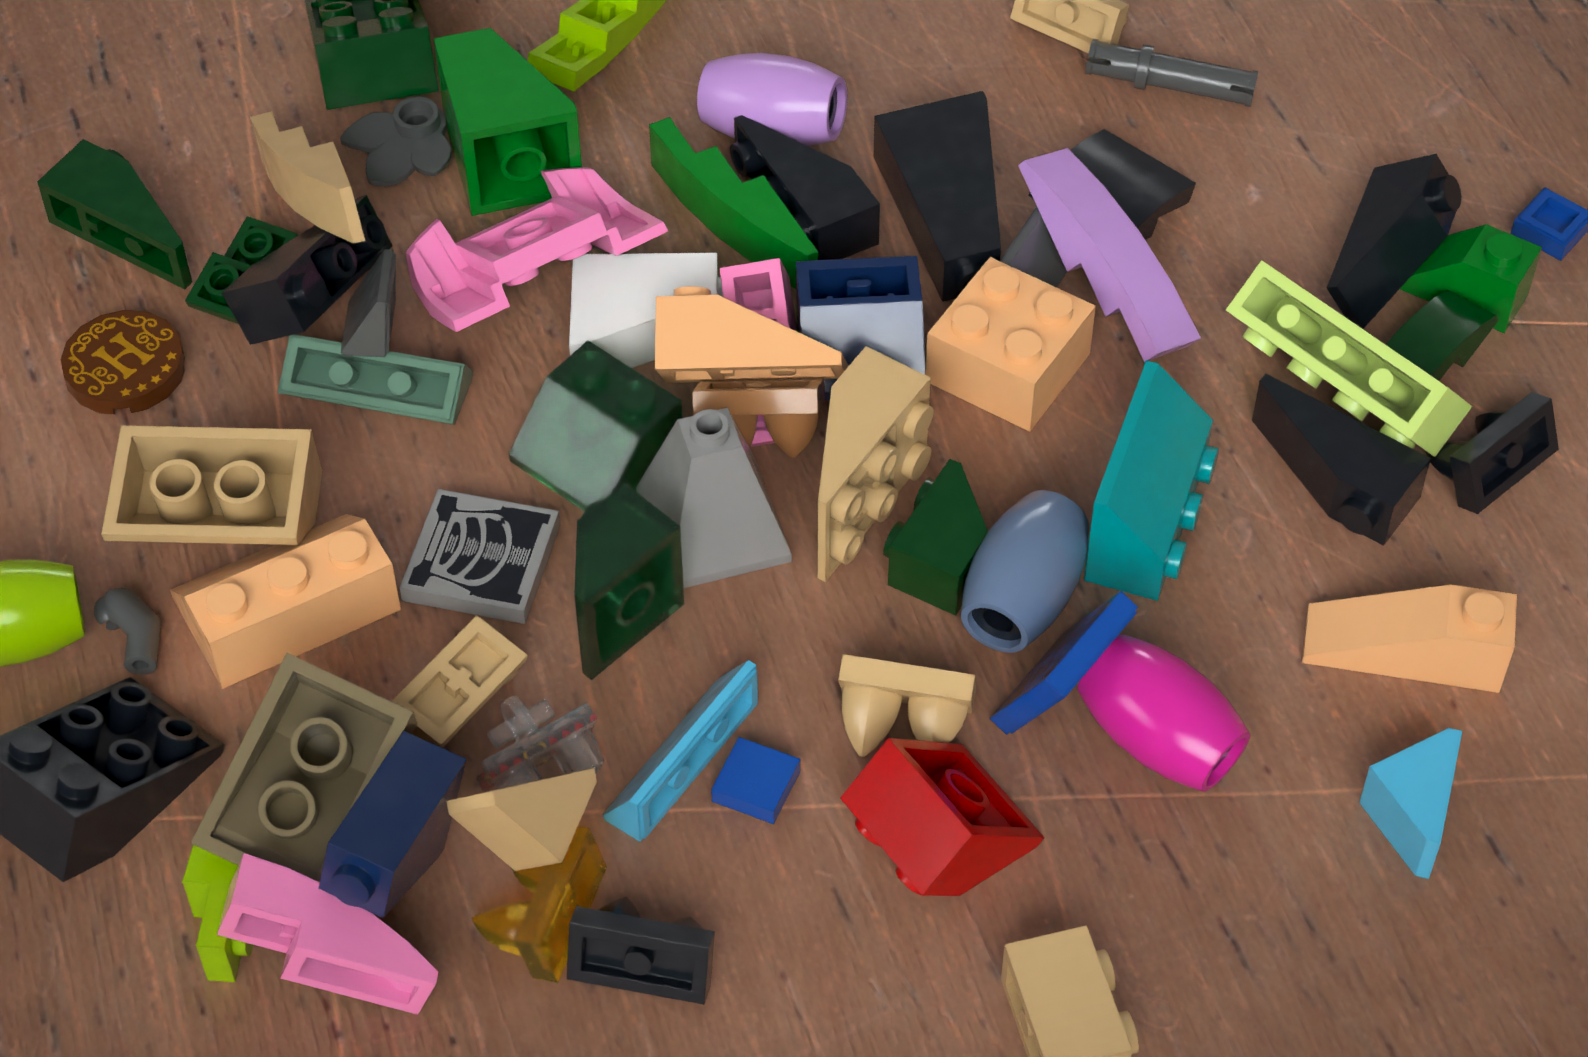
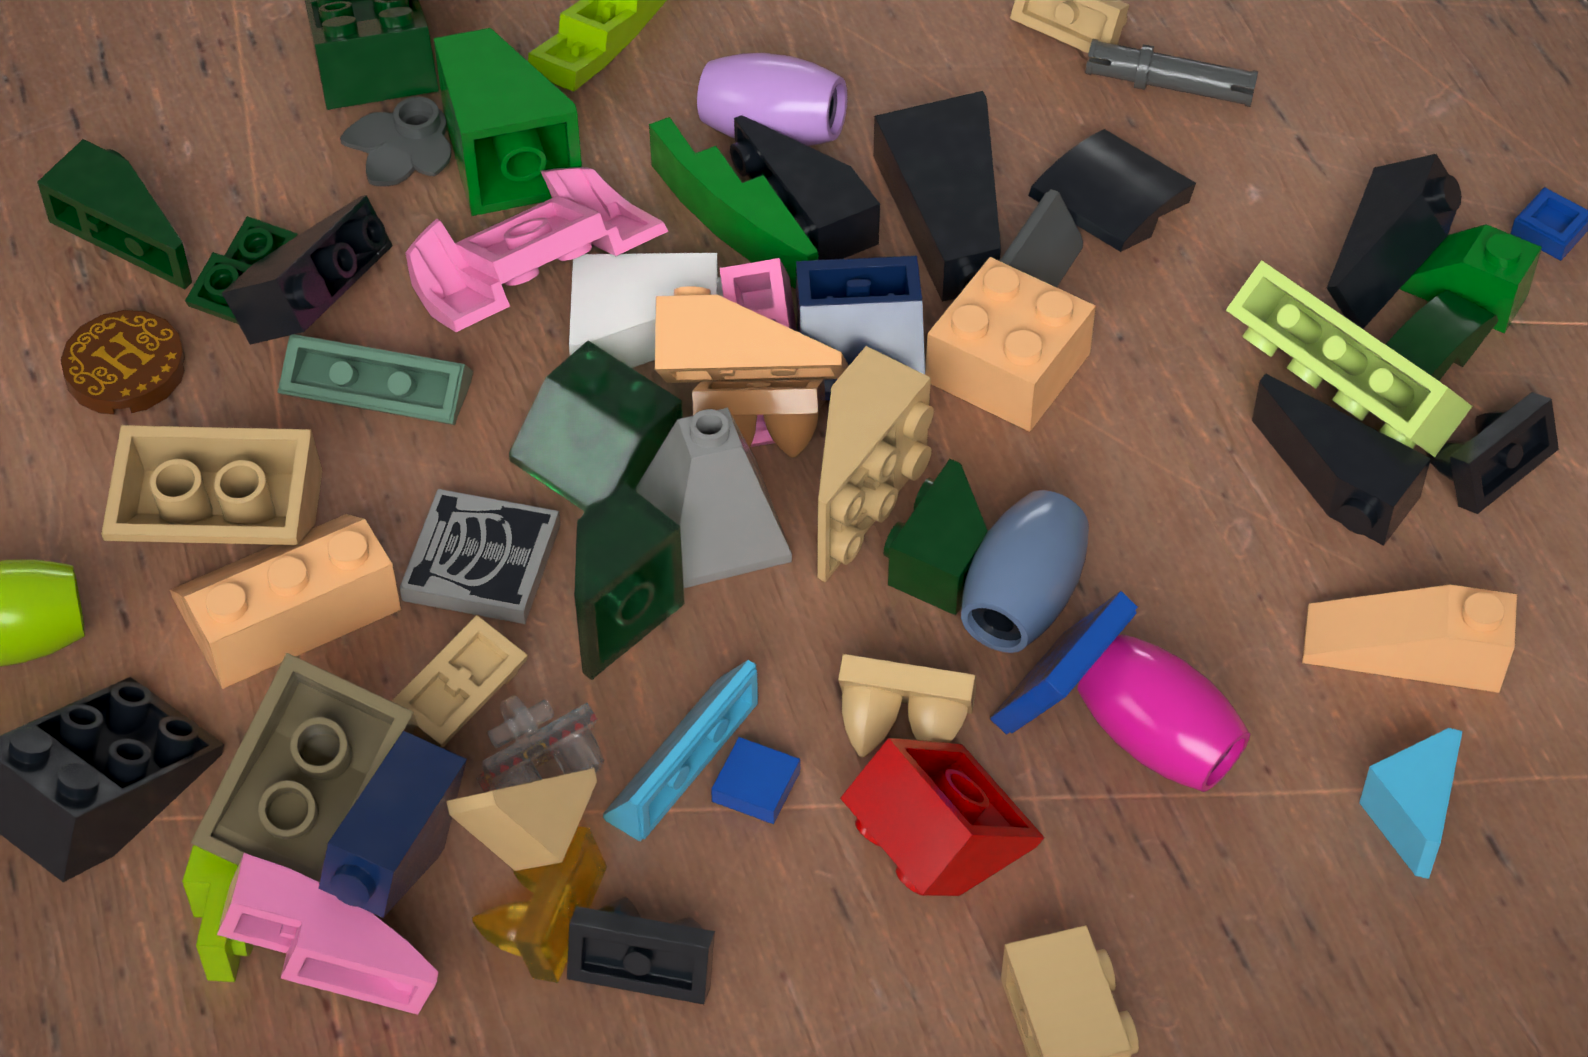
(127, 611): dark grey arm -> none
(308, 177): tan slope -> none
(372, 311): dark grey slope -> none
(1118, 262): lavender slope -> none
(1150, 488): teal slope -> none

